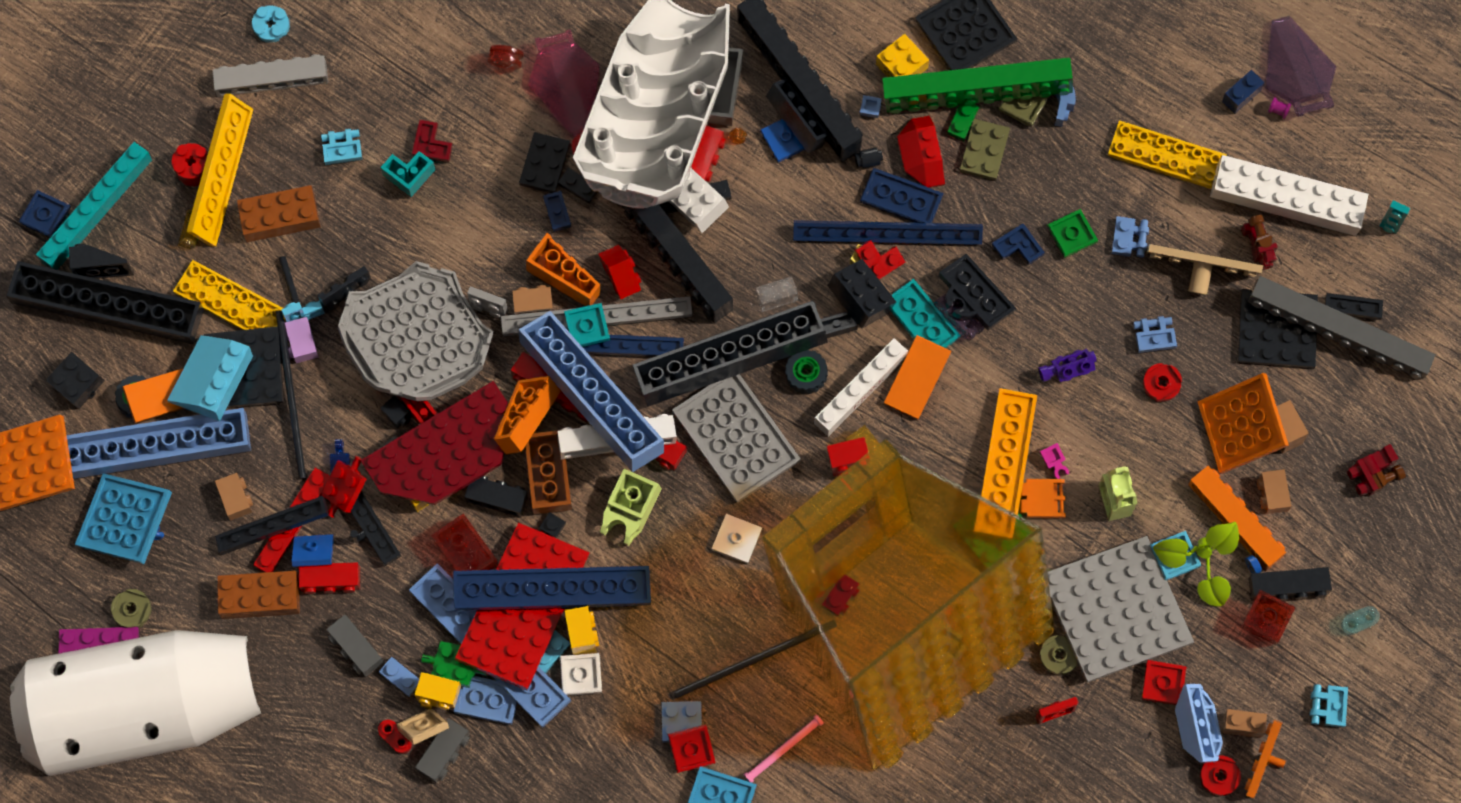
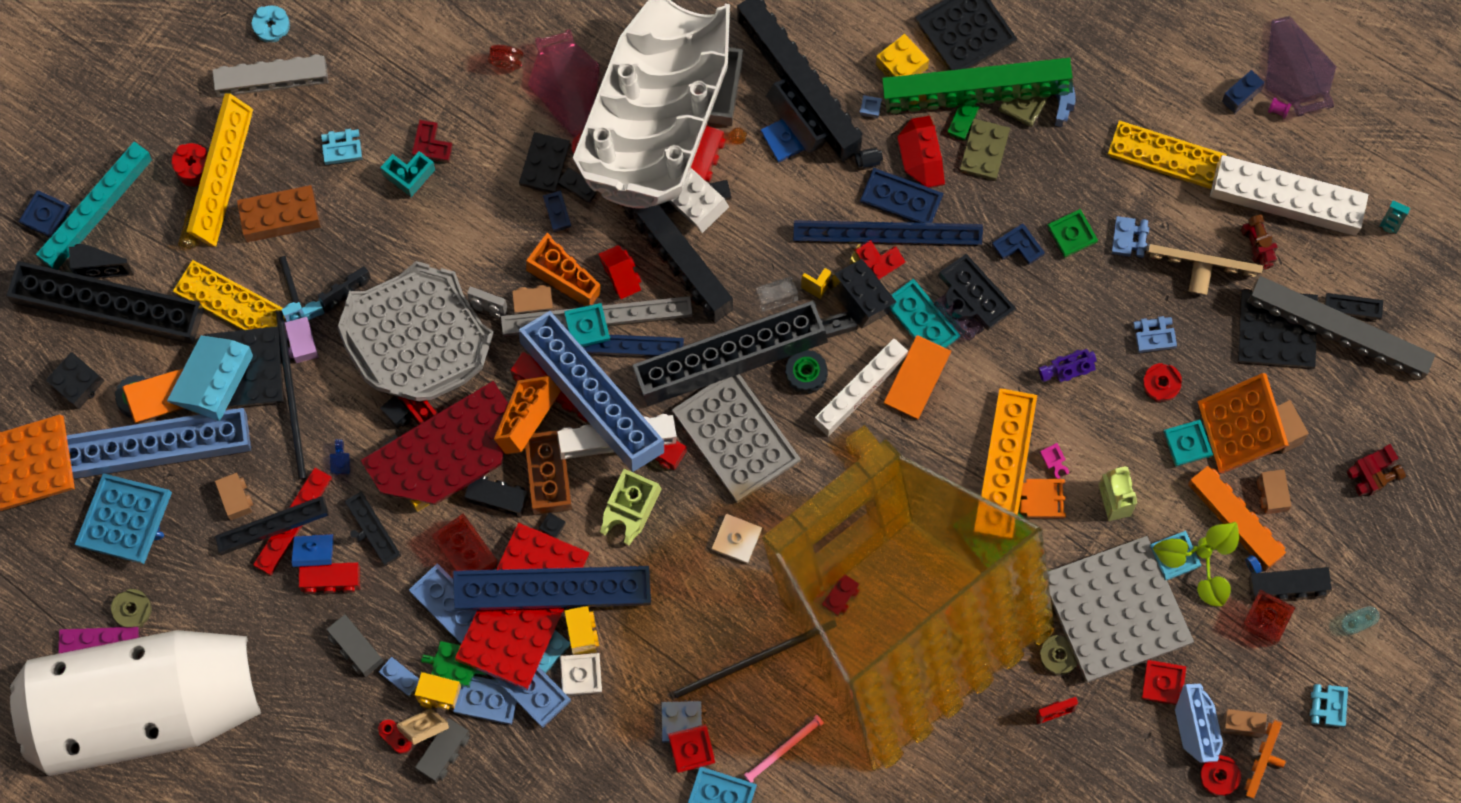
(258, 594): dark orange brick -> none
(344, 486): red plate -> none
(818, 286): none -> yellow panel
(846, 454): red brick -> none
(1188, 443): none -> teal plate

